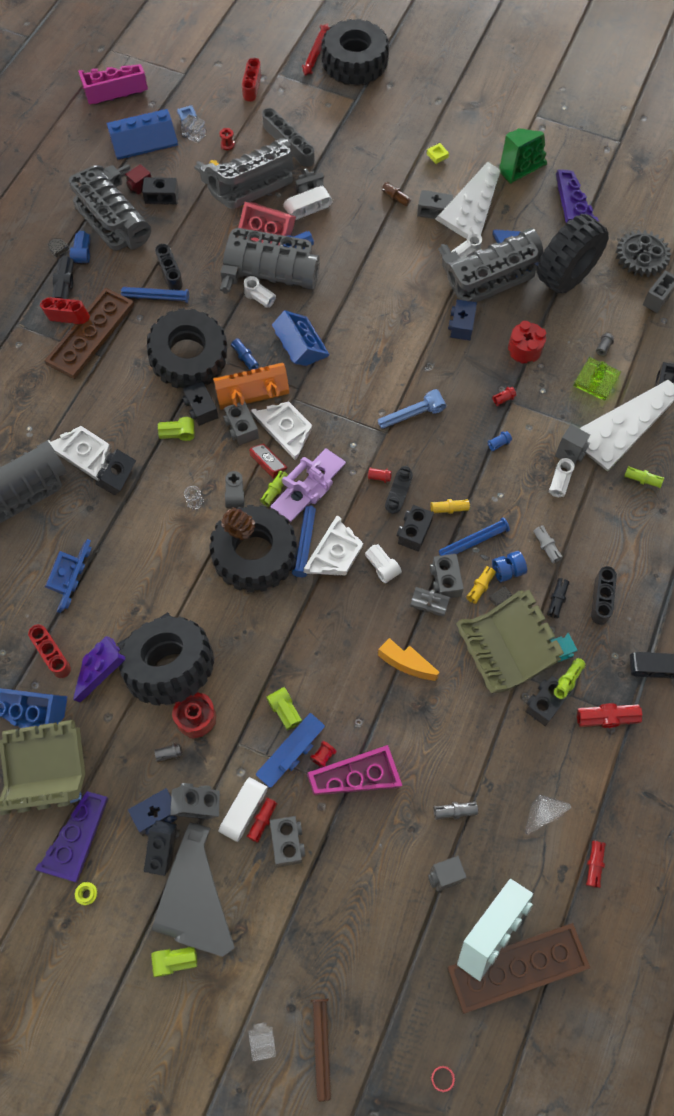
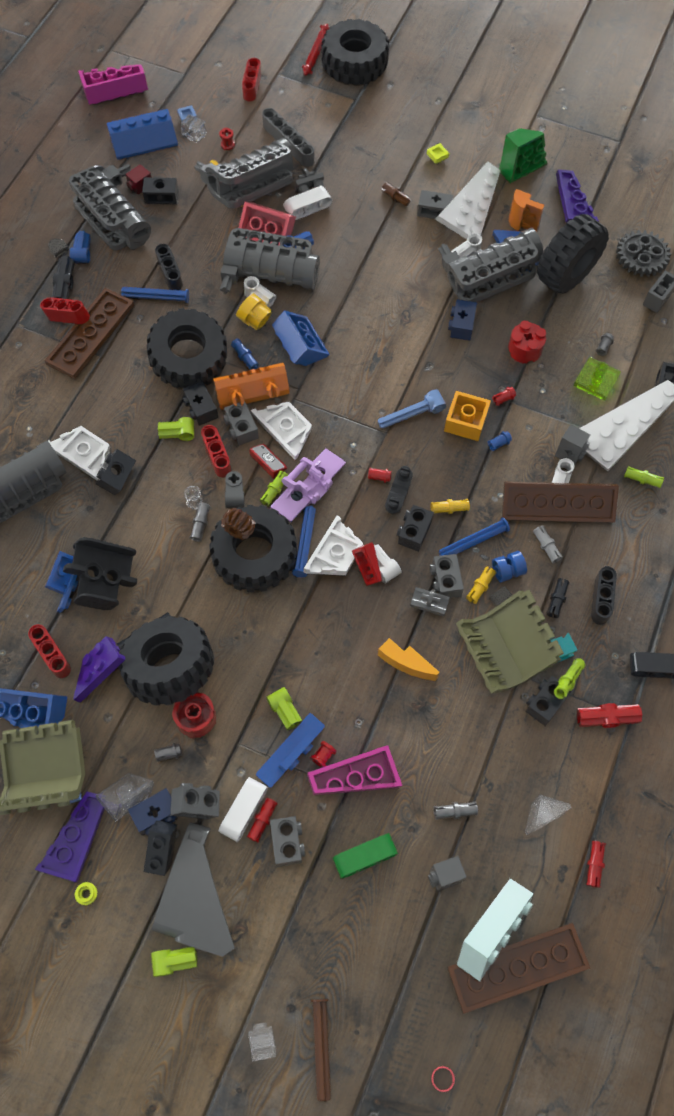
(102, 559): none -> black piece
(125, 794): none -> clear slope
(200, 522): none -> flat silver pin
(215, 443): none -> red beam
(254, 312): none -> yellow piece
(365, 855): none -> green beam
(366, 557): none -> red slope
(467, 415): none -> light orange brick
(525, 212): none -> orange brick
(560, 501): none -> reddish brown plate

